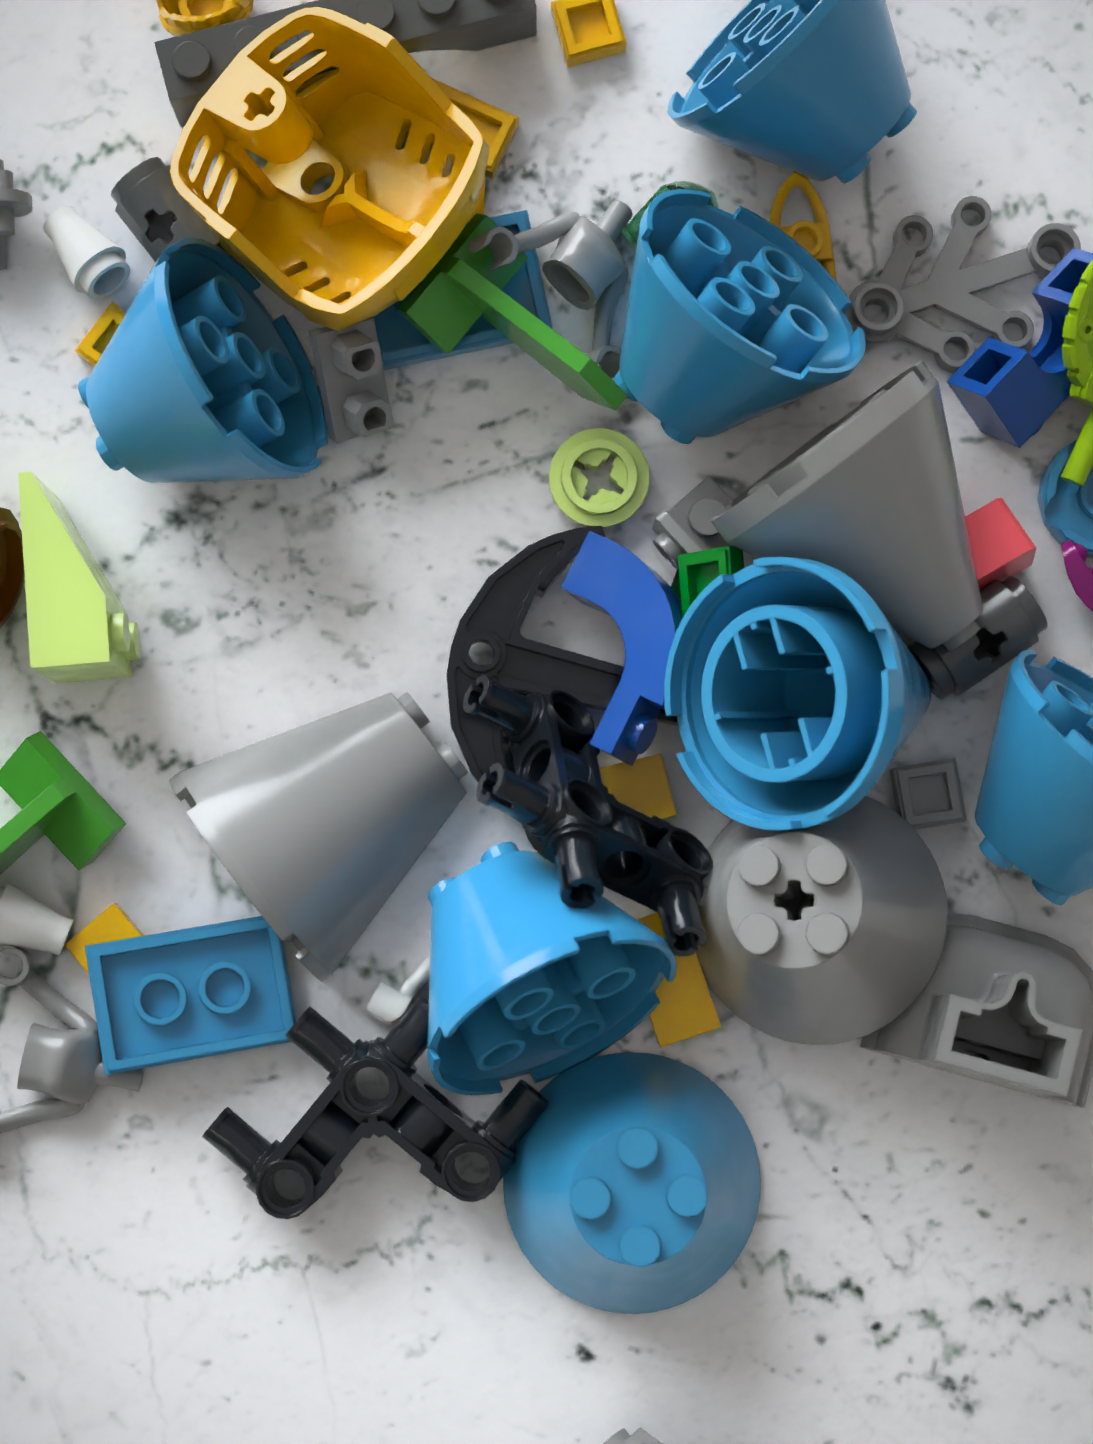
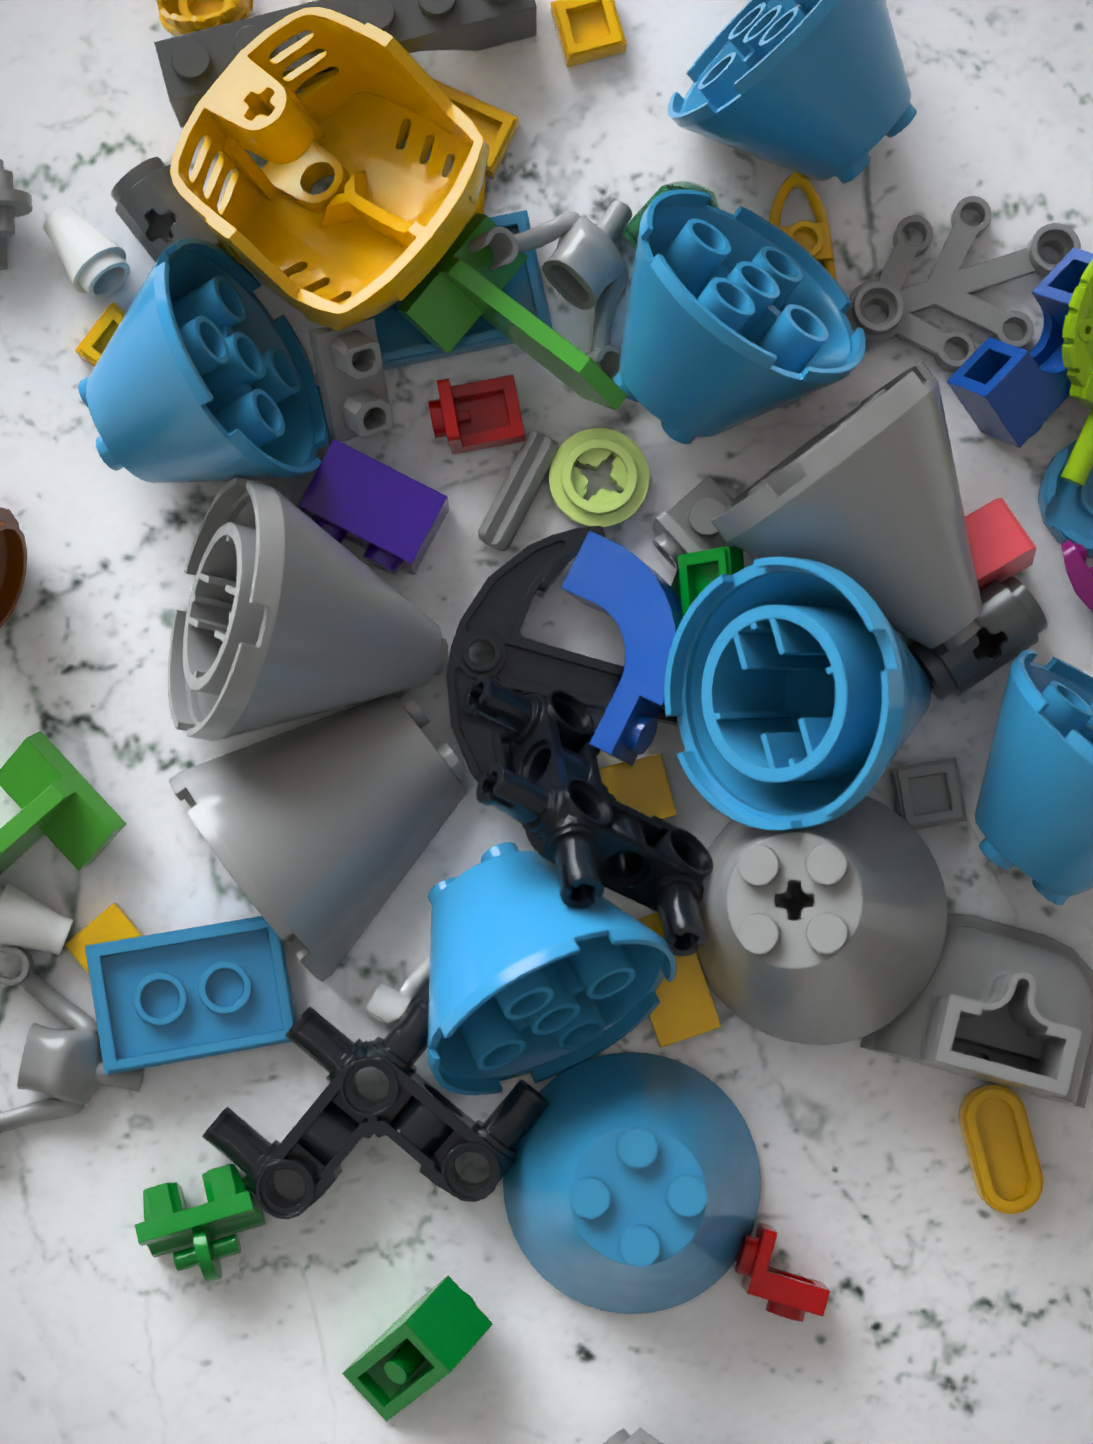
(72, 612): yellowish green slope -> none
(173, 1227): none -> green hips
(286, 622): none -> light grey cone
(374, 508): none -> dark purple brick
(418, 1348): none -> green slope
(477, 414): none -> red bracket
(518, 491): none -> light grey axle
(786, 1292): none -> red bracket
(1000, 1148): none -> yellow tile

